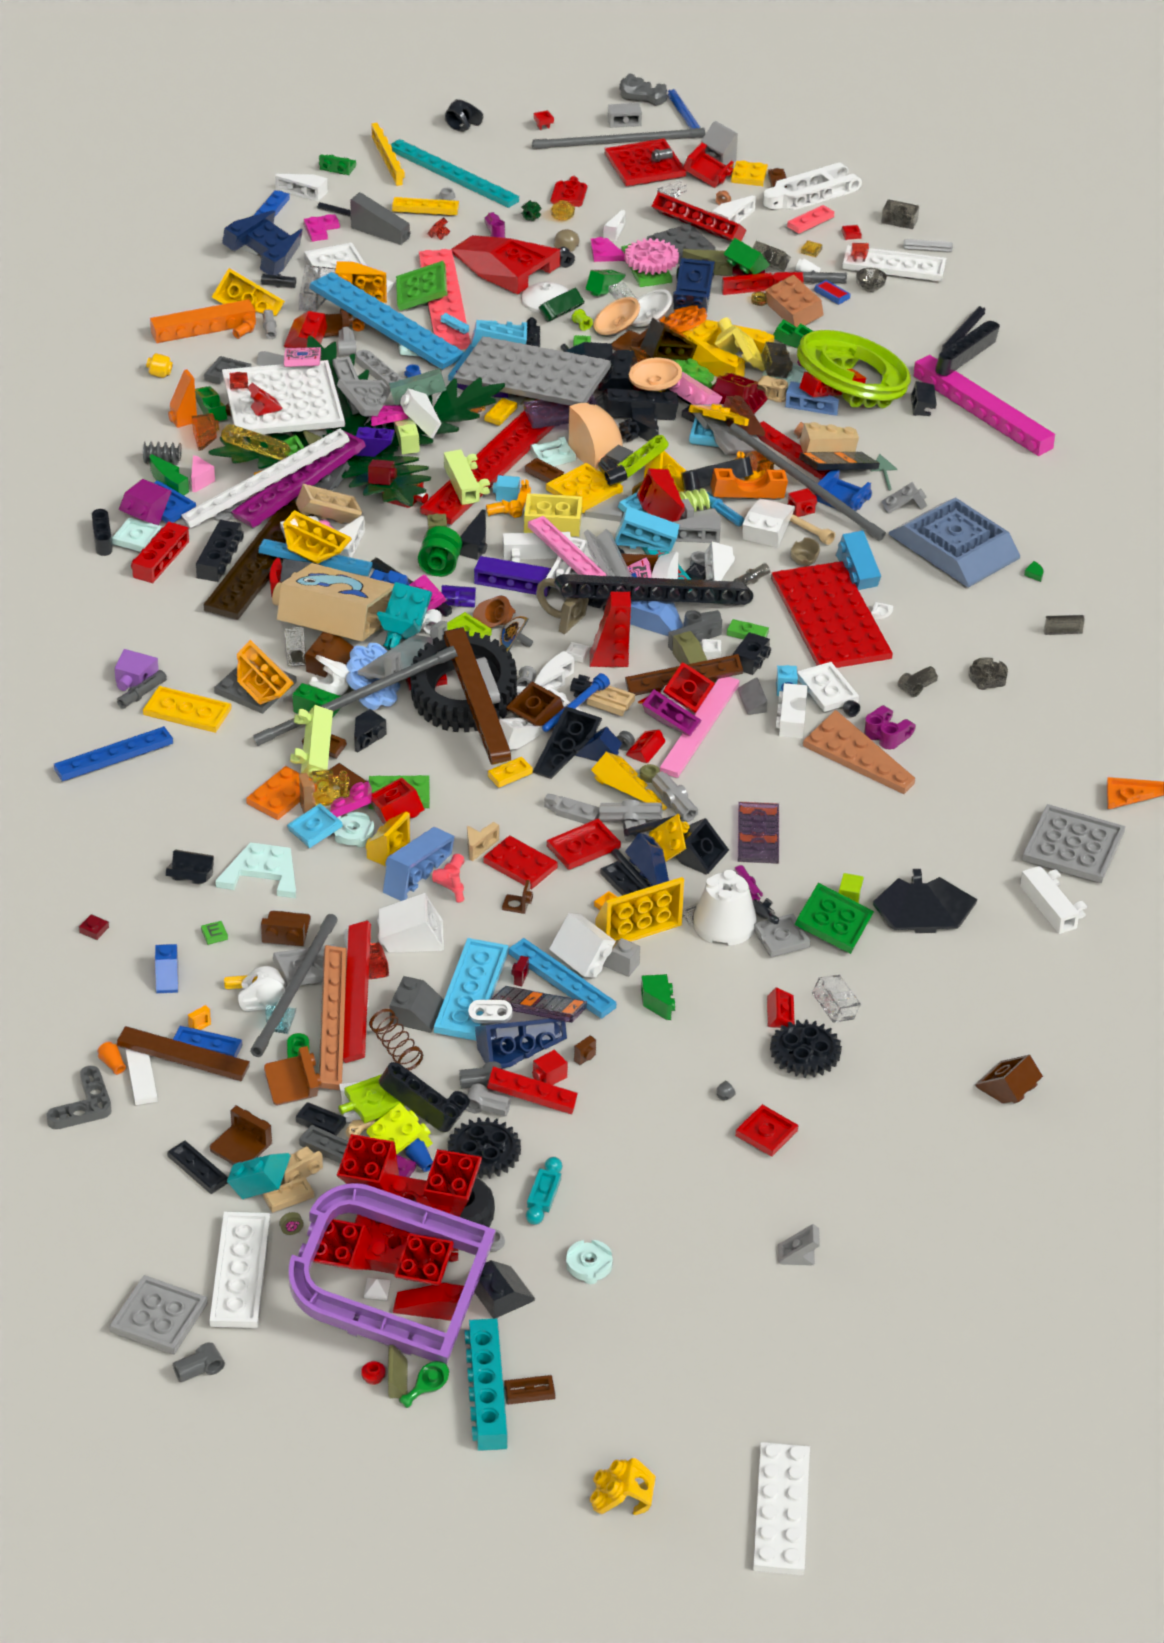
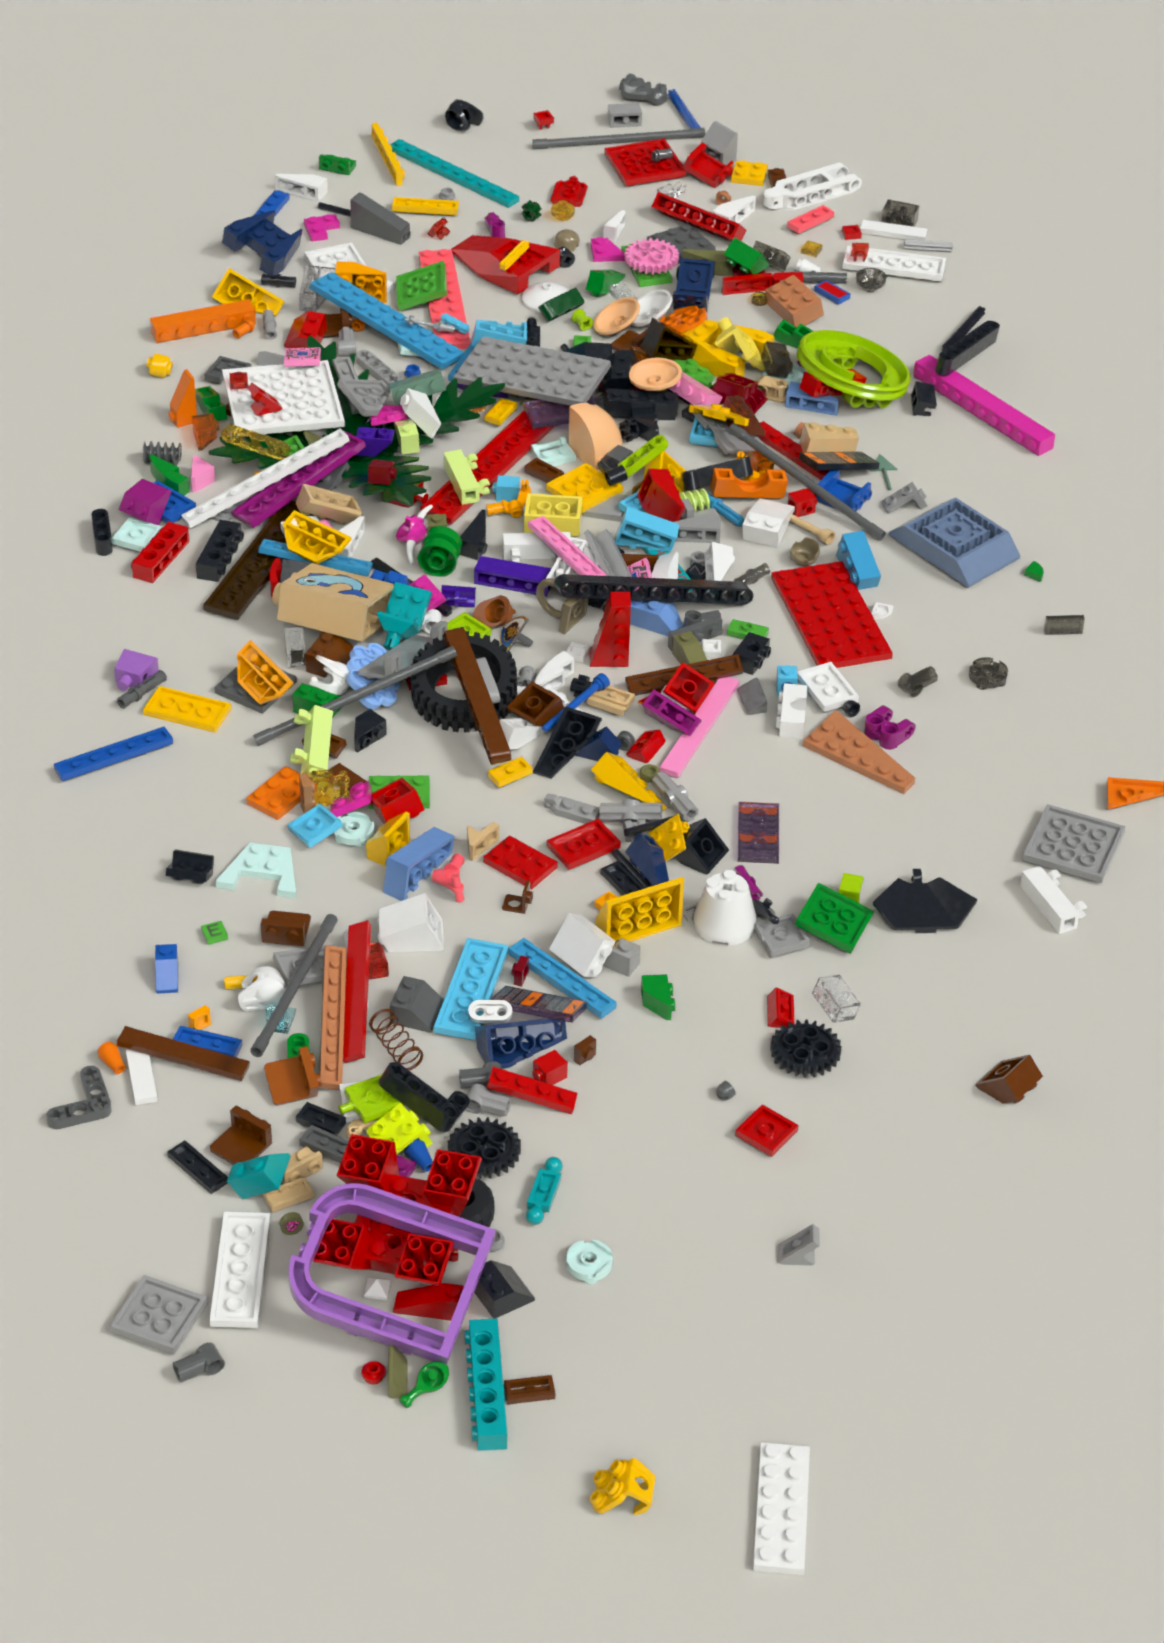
(94, 927): dark red plate -> none
(413, 531): none -> dark pink helmet
(440, 326): none -> light grey piece
(514, 255): none -> yellow axle
(893, 230): none -> white tile

